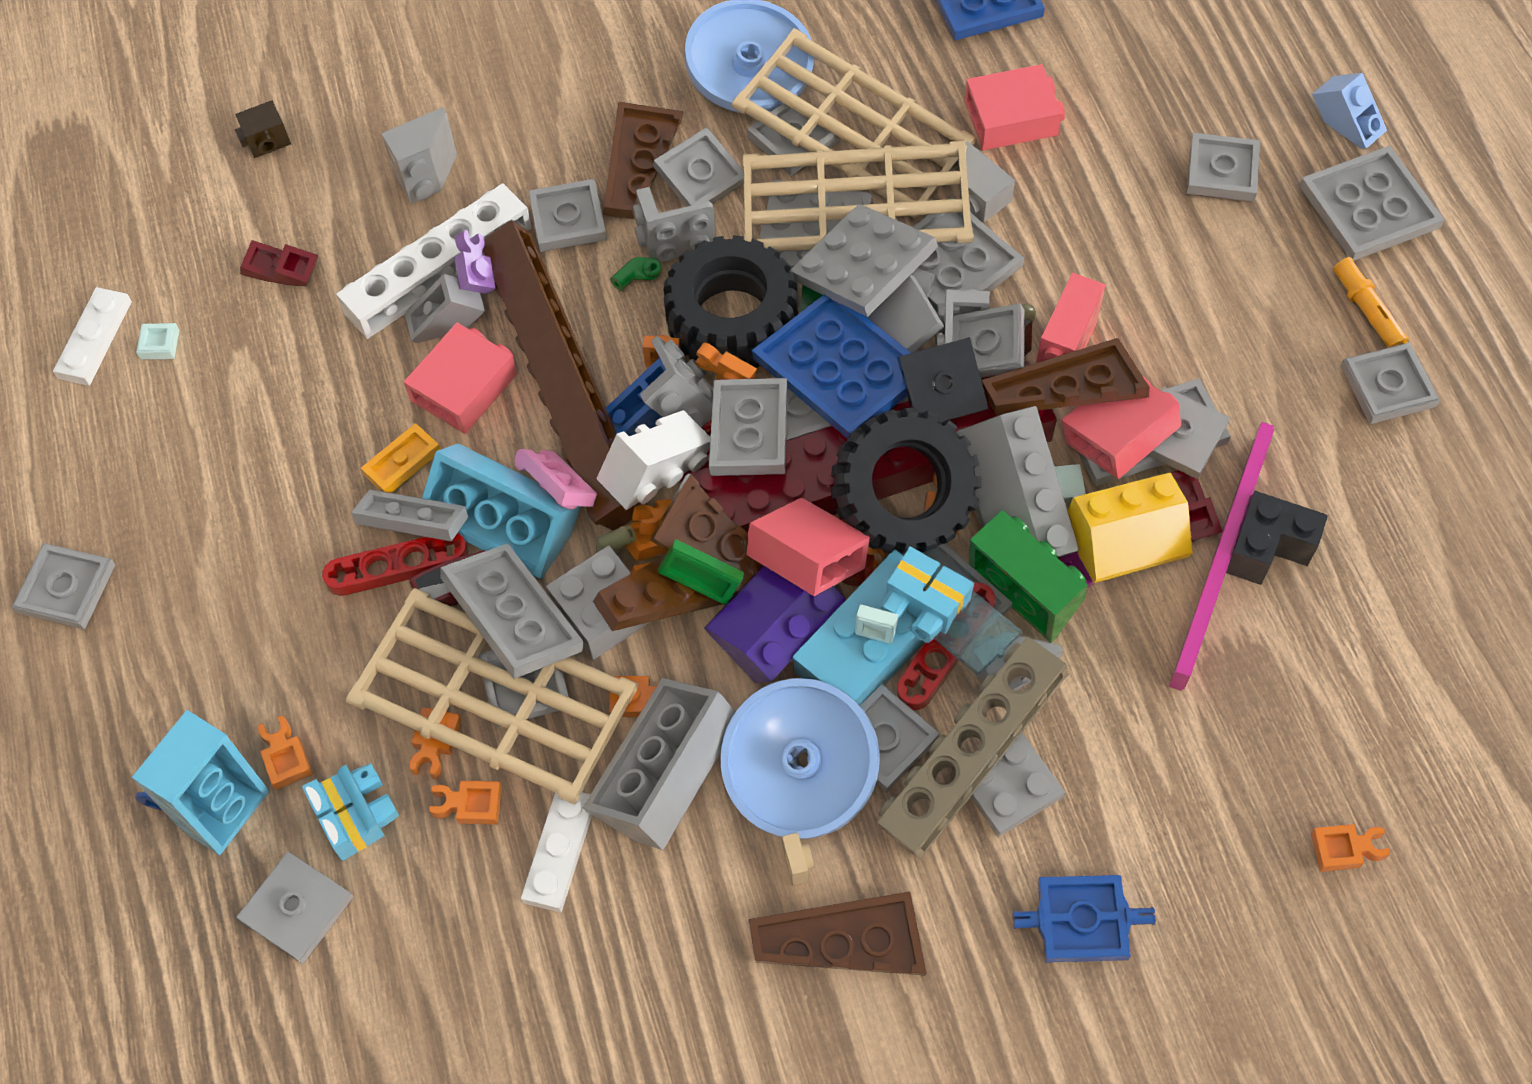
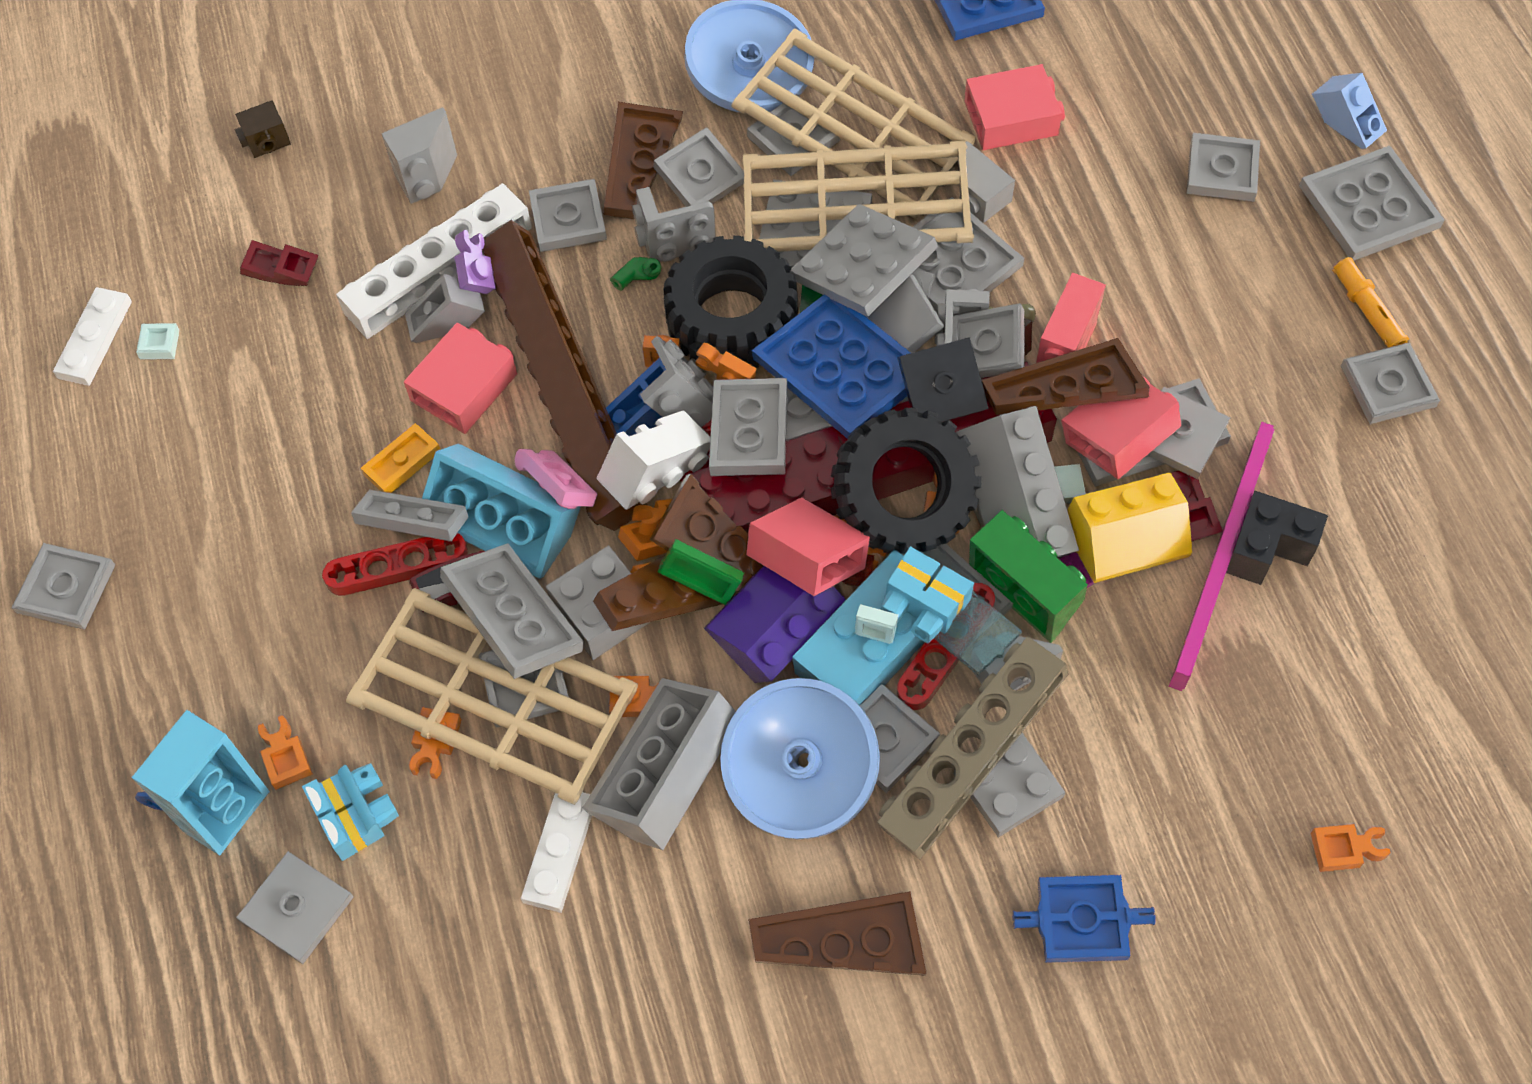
(474, 802): orange plate -> none
(616, 539): olive arm -> none
(797, 858): tan plate -> none

